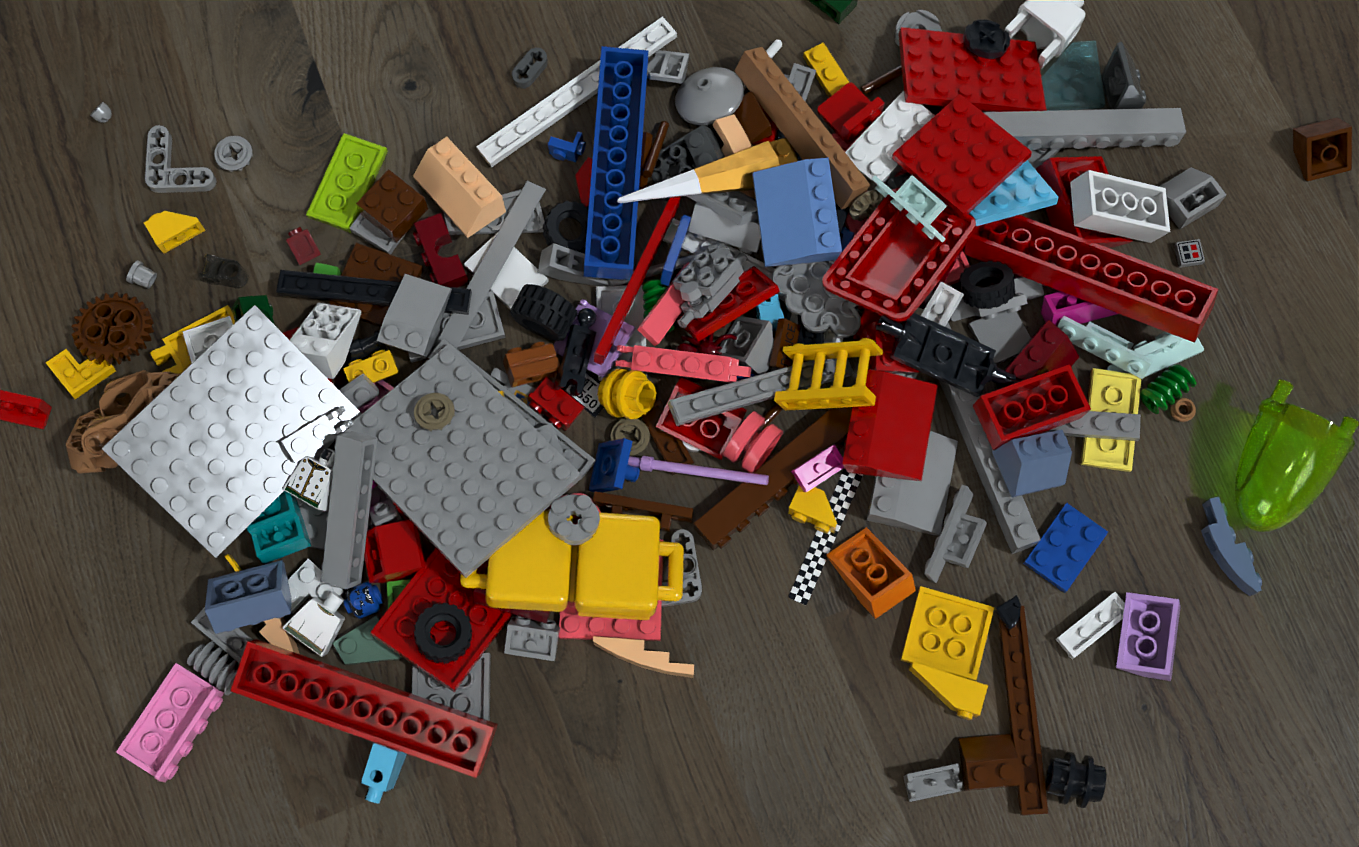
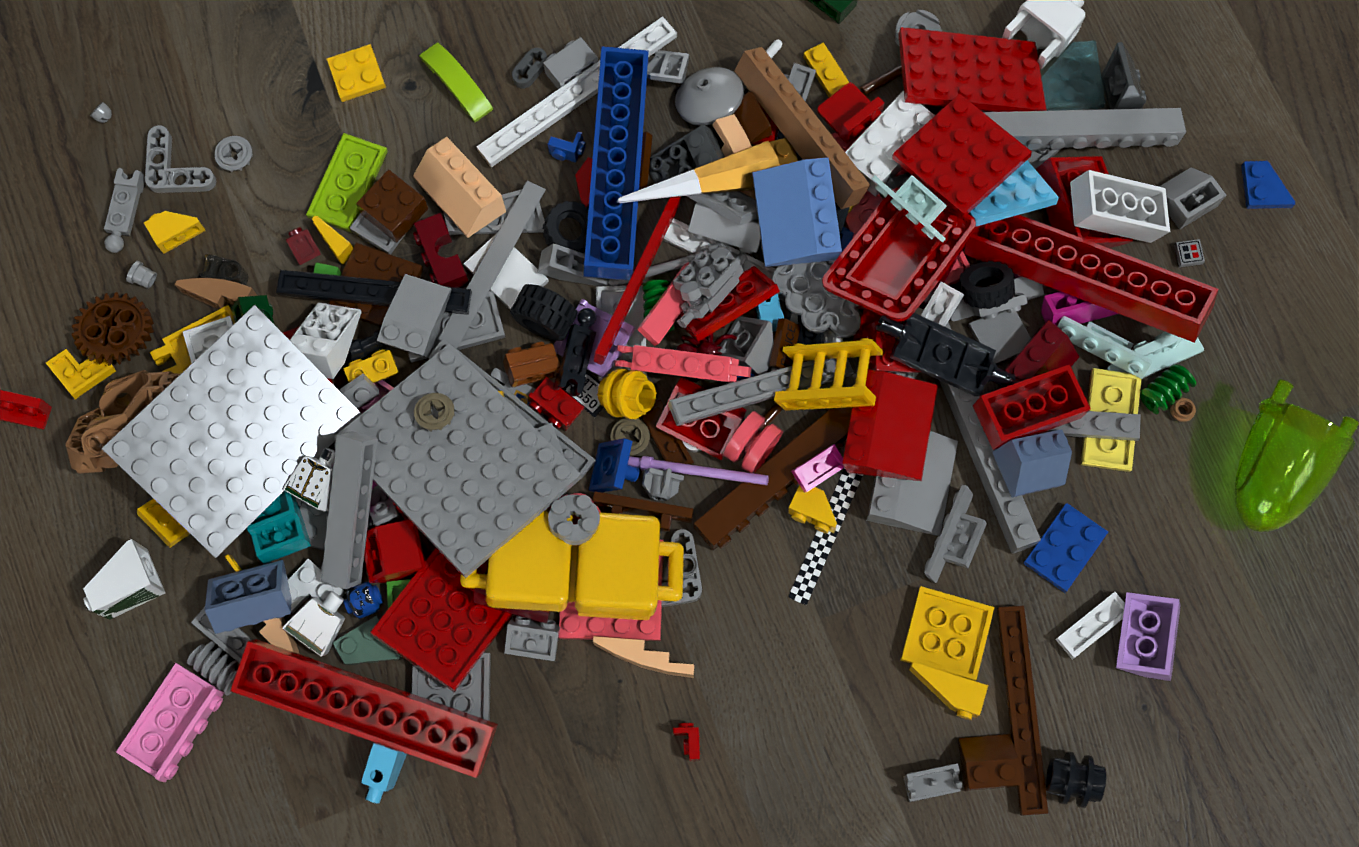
(122, 208): none -> light grey plate
(123, 582): none -> white slope
(162, 523): none -> yellow bracket
(214, 291): none -> medium nougat slope
(314, 435): hinge -> none
(338, 244): none -> yellow slope
(356, 73): none -> yellow plate
(436, 614): black tyre -> none
(457, 81): none -> lime slope
(569, 62): none -> light grey brick
(656, 148): reddish brown bar -> none
(661, 484): none -> light grey piece
(675, 250): blue tile -> none
(691, 745): none -> red bracket
(865, 205): dark tan gear -> none
(872, 572): orange slope -> none
(986, 39): black tile -> none
(1009, 612): black tile -> none
(1232, 558): sand blue slope -> none
(1264, 187): none -> blue wing
(1323, 148): reddish brown slope -> none

